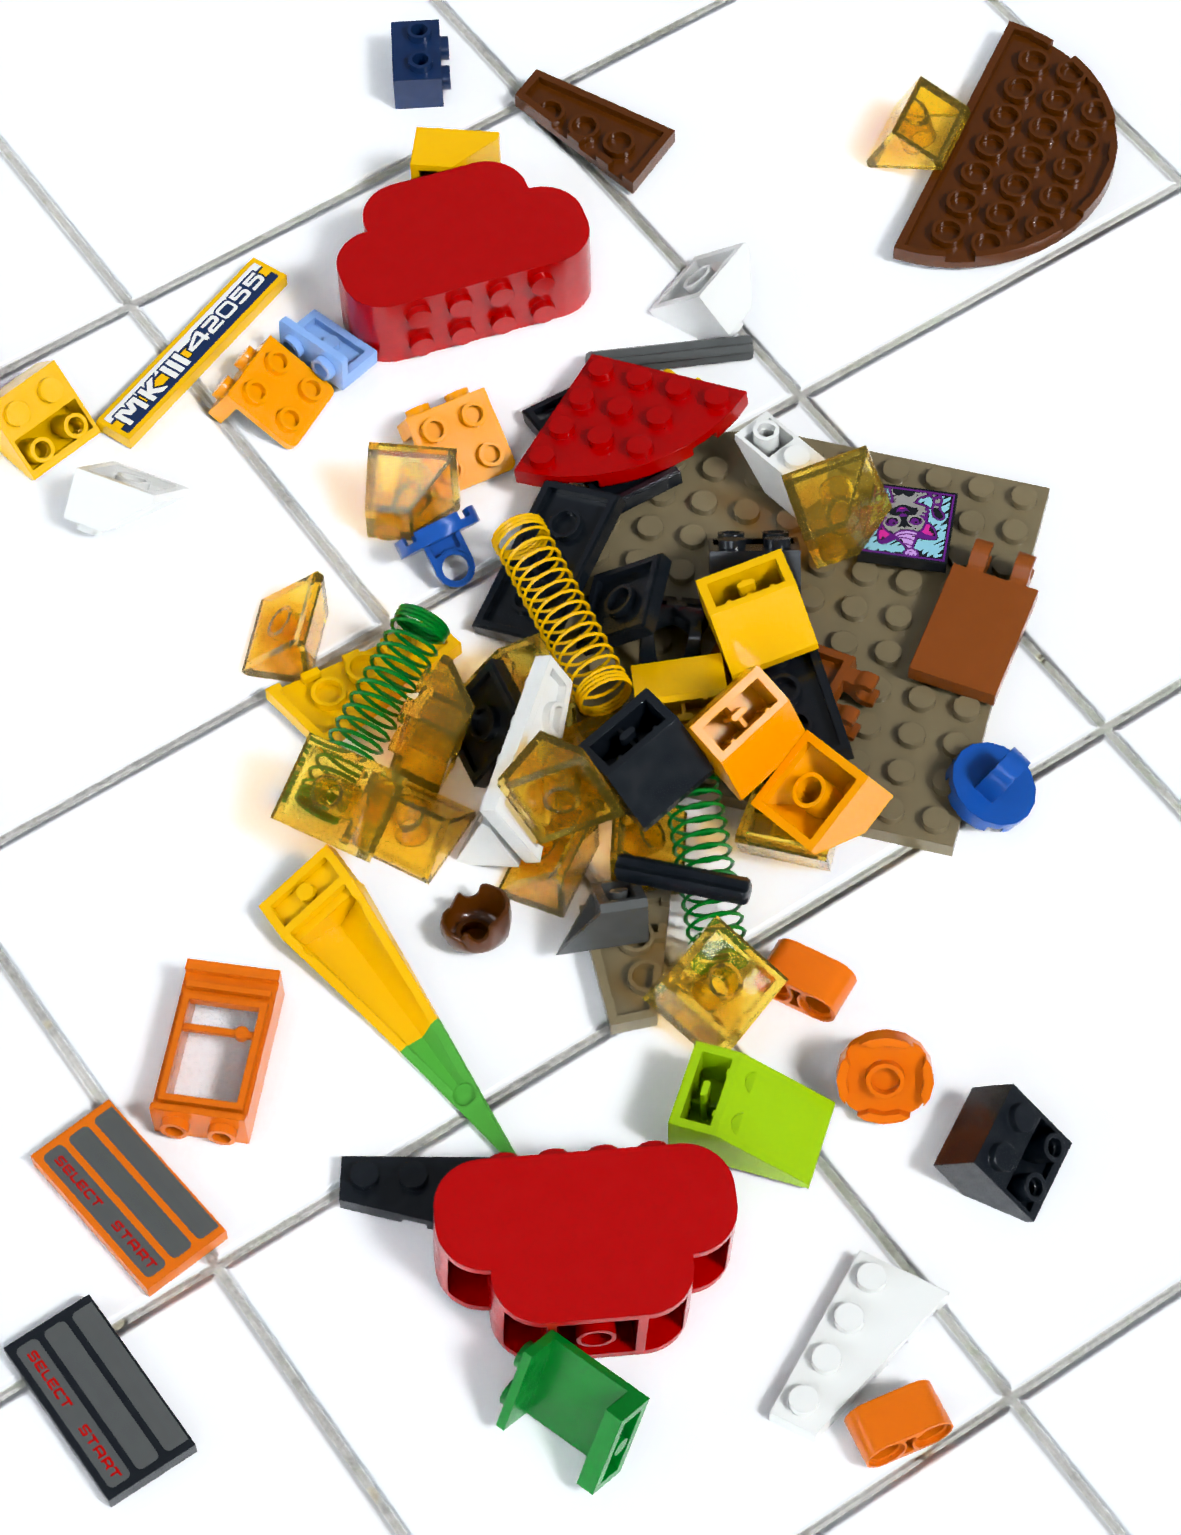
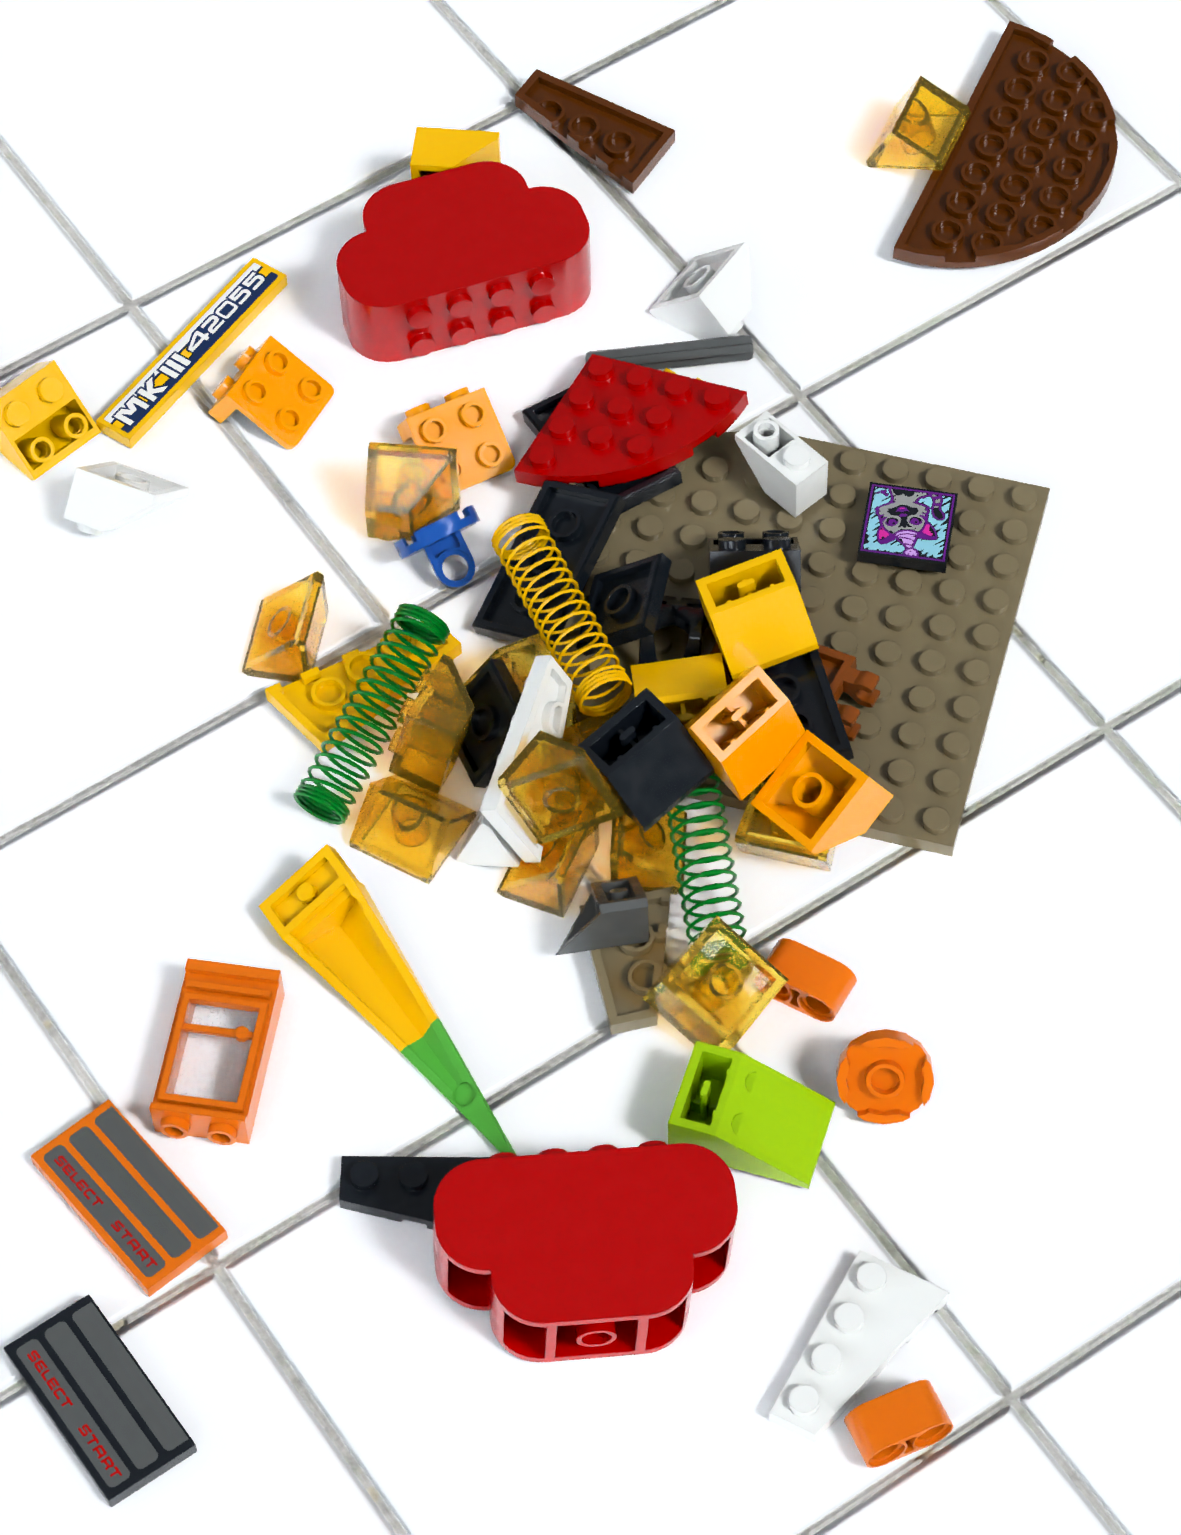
(327, 348): light blue bracket -> none
(339, 797): clear yellow slope -> none
(418, 64): dark blue brick -> none
(477, 921): reddish brown hair -> none
(577, 1402): green panel -> none
(683, 879): black axle -> none
(838, 504): clear yellow slope -> none
(976, 627): dark orange tile -> none
(991, 786): blue tile -> none
(1003, 1151): black slope -> none

